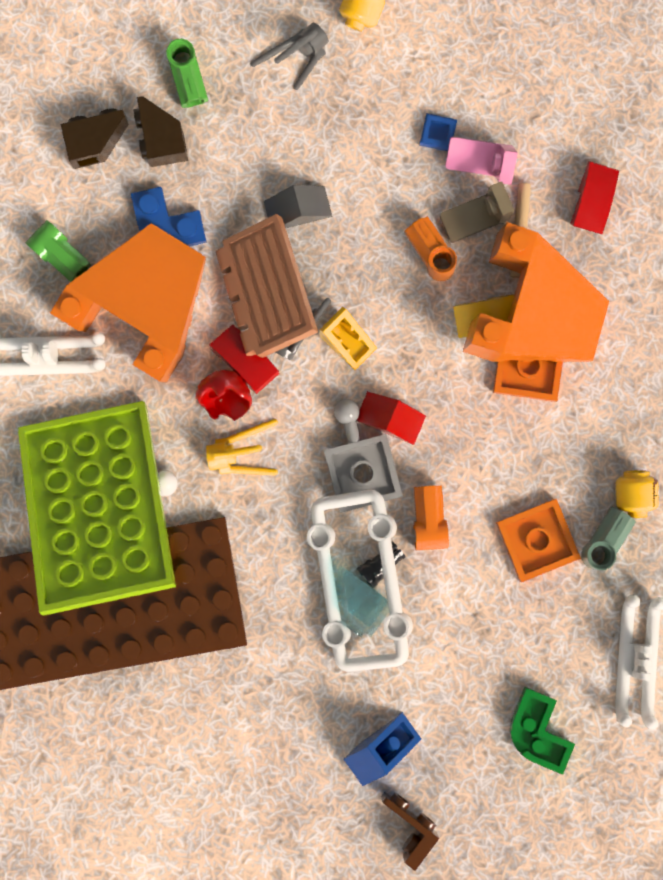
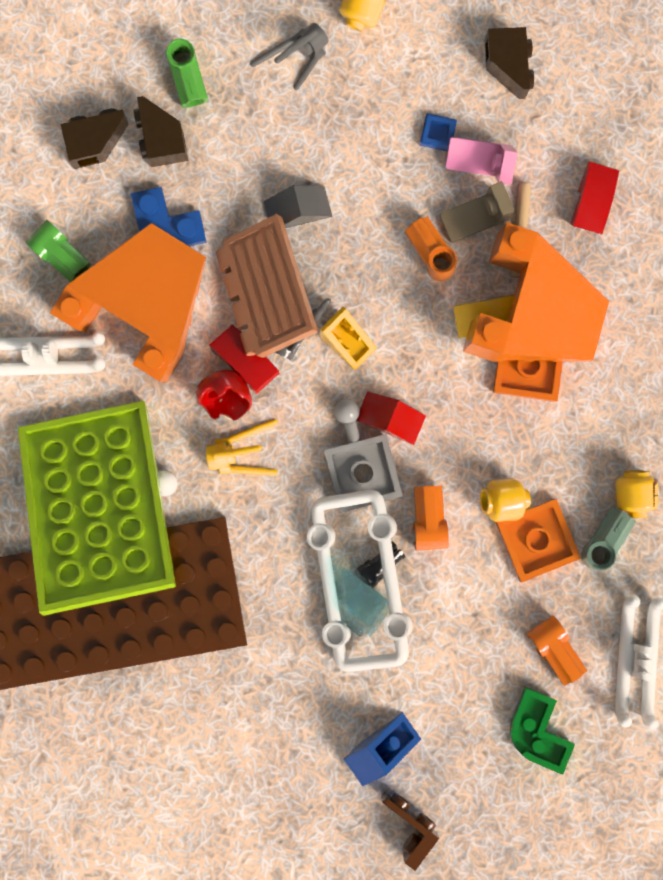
(504, 500): none -> yellow head
(507, 59): none -> dark brown slope
(554, 646): none -> orange piece

